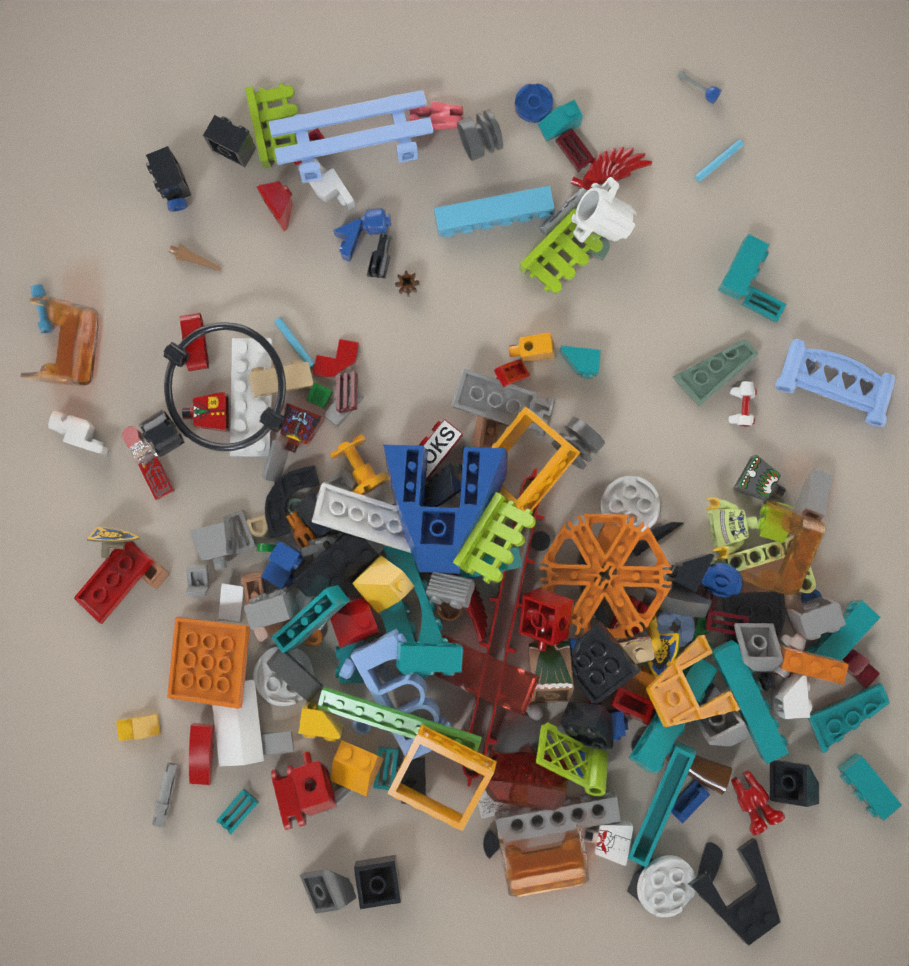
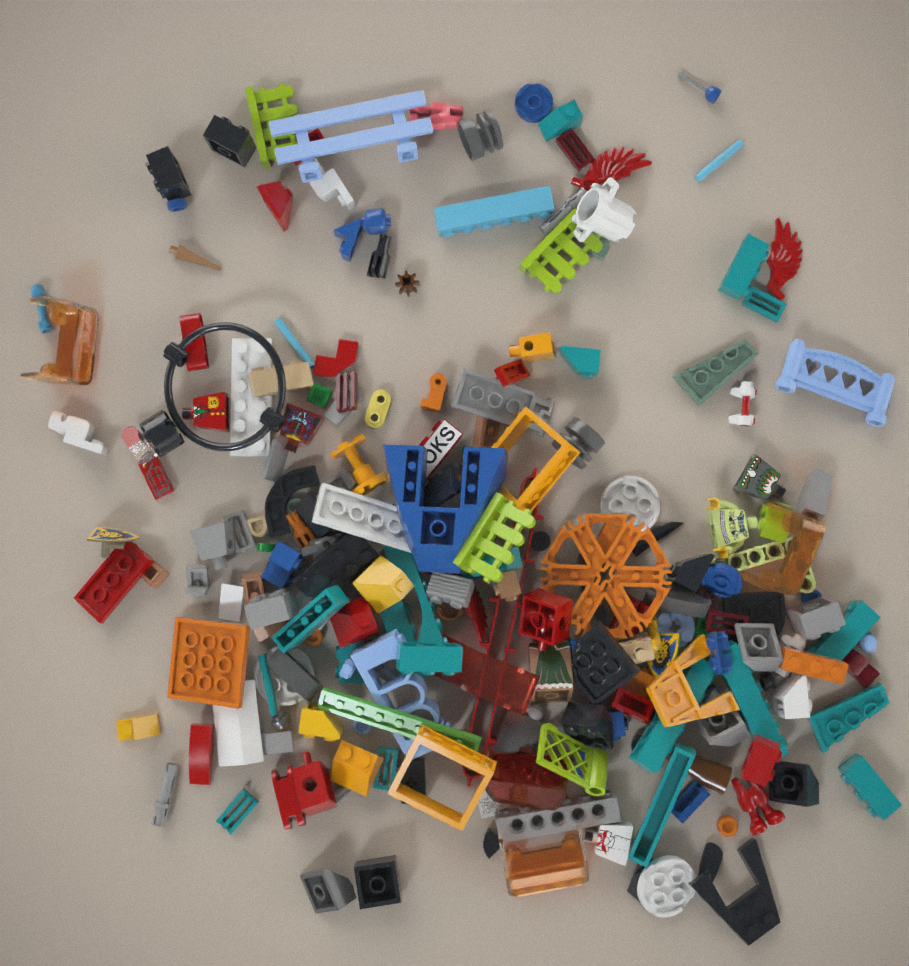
(268, 684): none -> teal bar
(281, 720): none -> dark grey plate
(378, 409): none -> light yellow plate
(436, 395): none -> orange leg
(508, 586): none -> medium nougat brick
(718, 662): none -> blue hinge
(727, 825): none -> orange tile
(761, 760): none -> red brick
(783, 258): none -> red animal
(868, 643): none -> light blue tile

